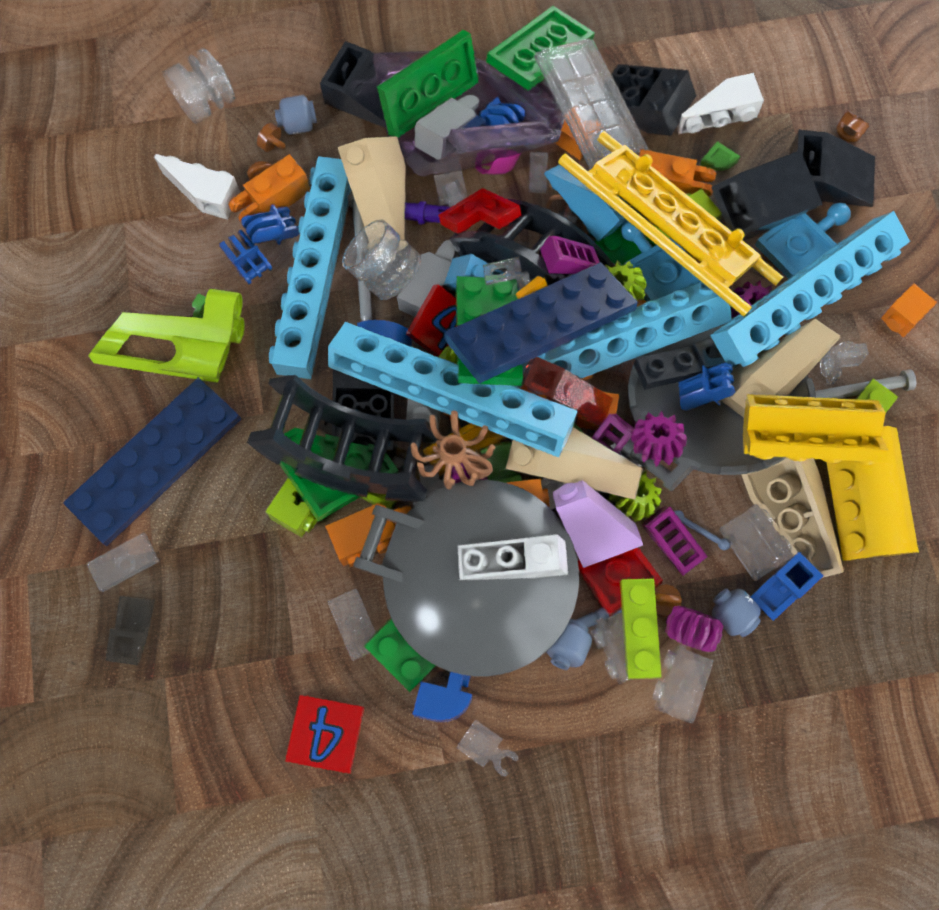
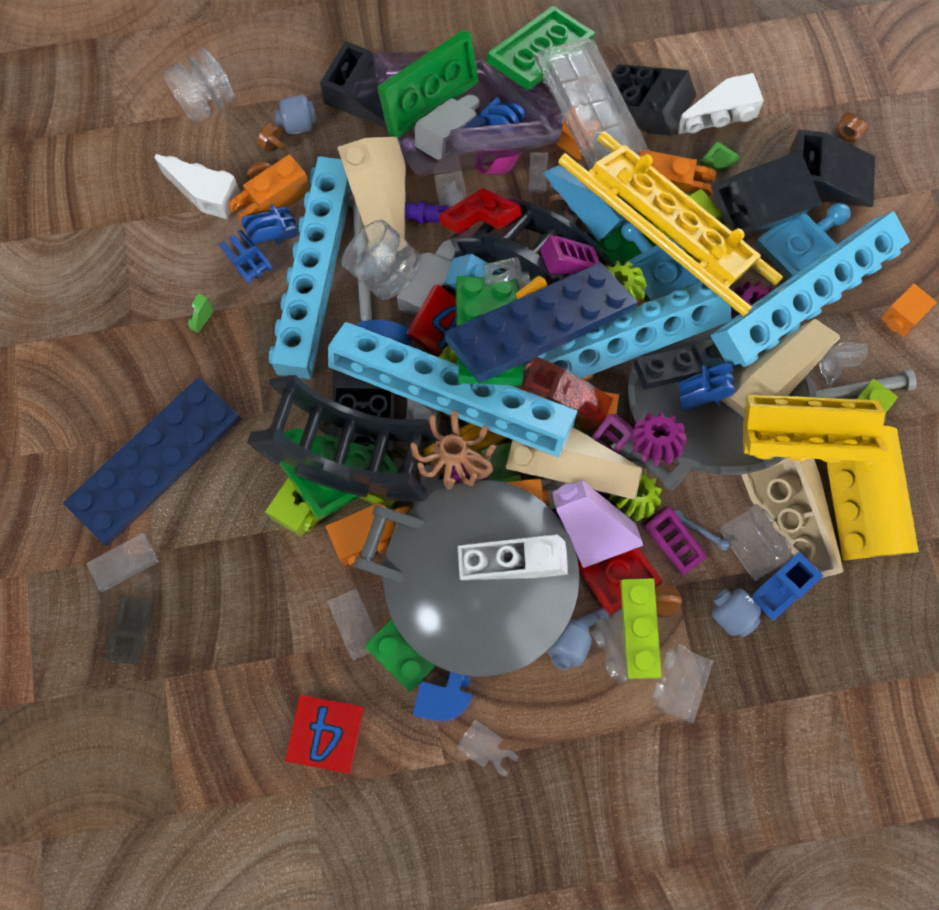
(199, 342): lime panel -> none
(694, 628): magenta gear -> none

